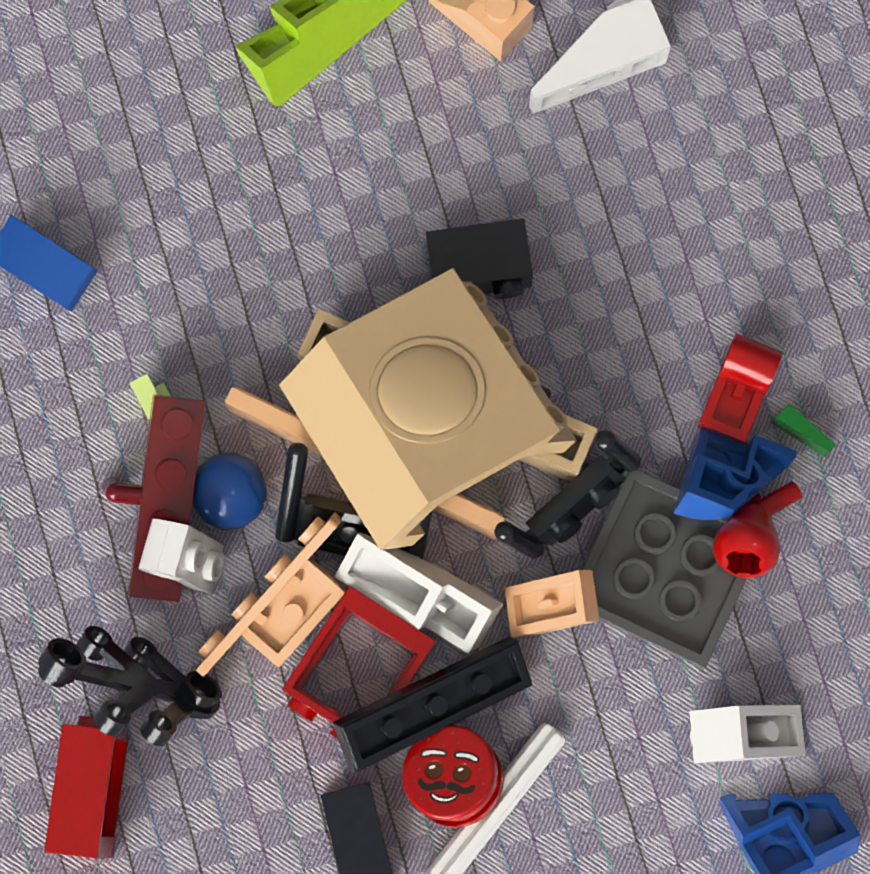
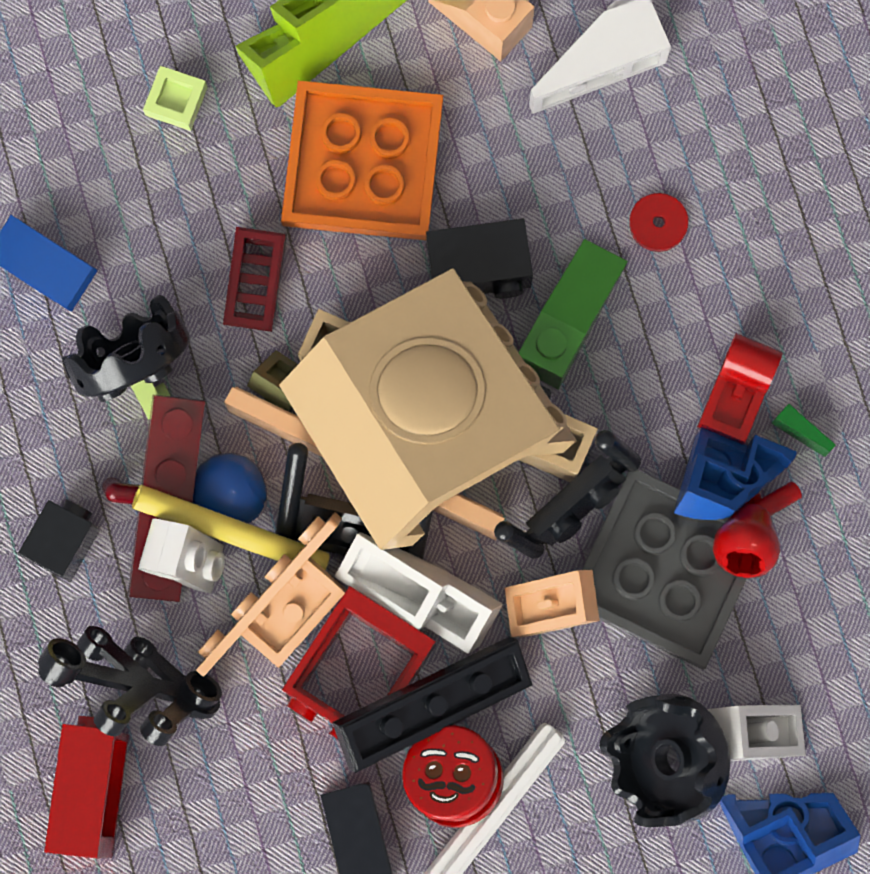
(60, 539): none -> black brick
(135, 355): none -> black plate
(175, 98): none -> yellowish green plate
(220, 526): none -> light yellow piece
(257, 237): none -> dark red slope
(269, 375): none -> olive plate
(362, 160): none -> orange plate
(571, 312): none -> bright green slope
(641, 764): none -> black plate
(658, 206): none -> red wheel

